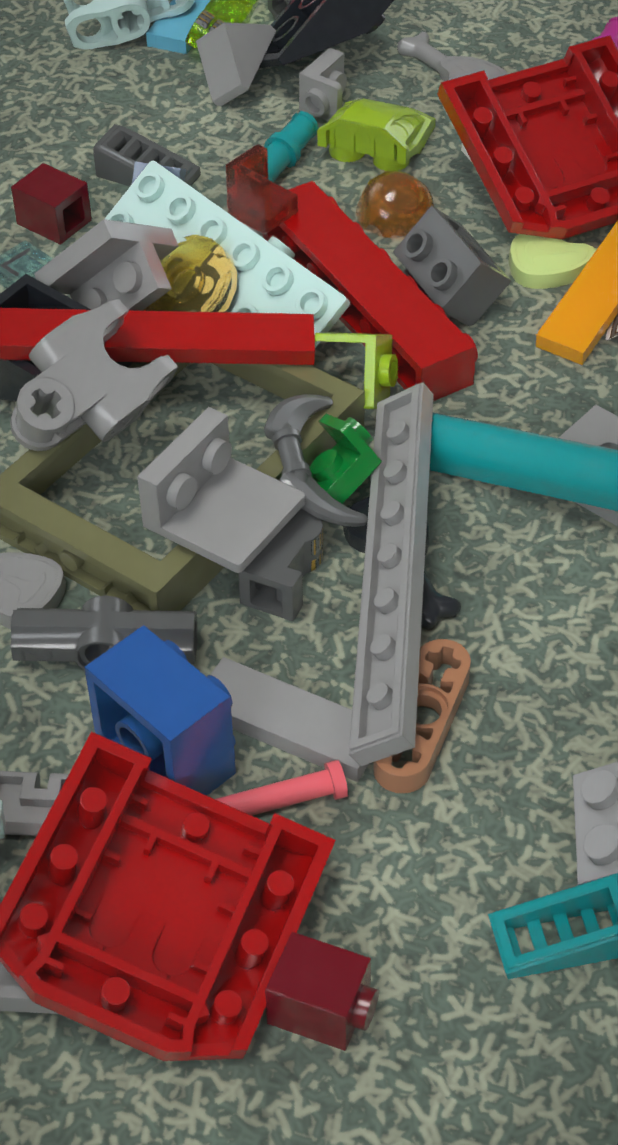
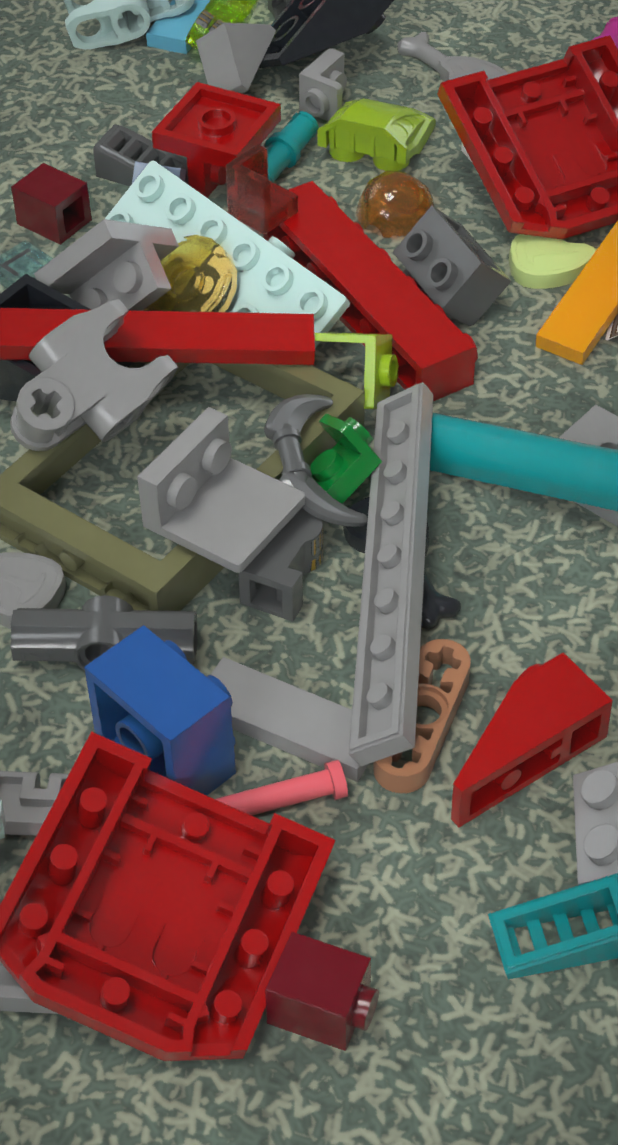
(212, 130): none -> red bracket
(538, 726): none -> red slope

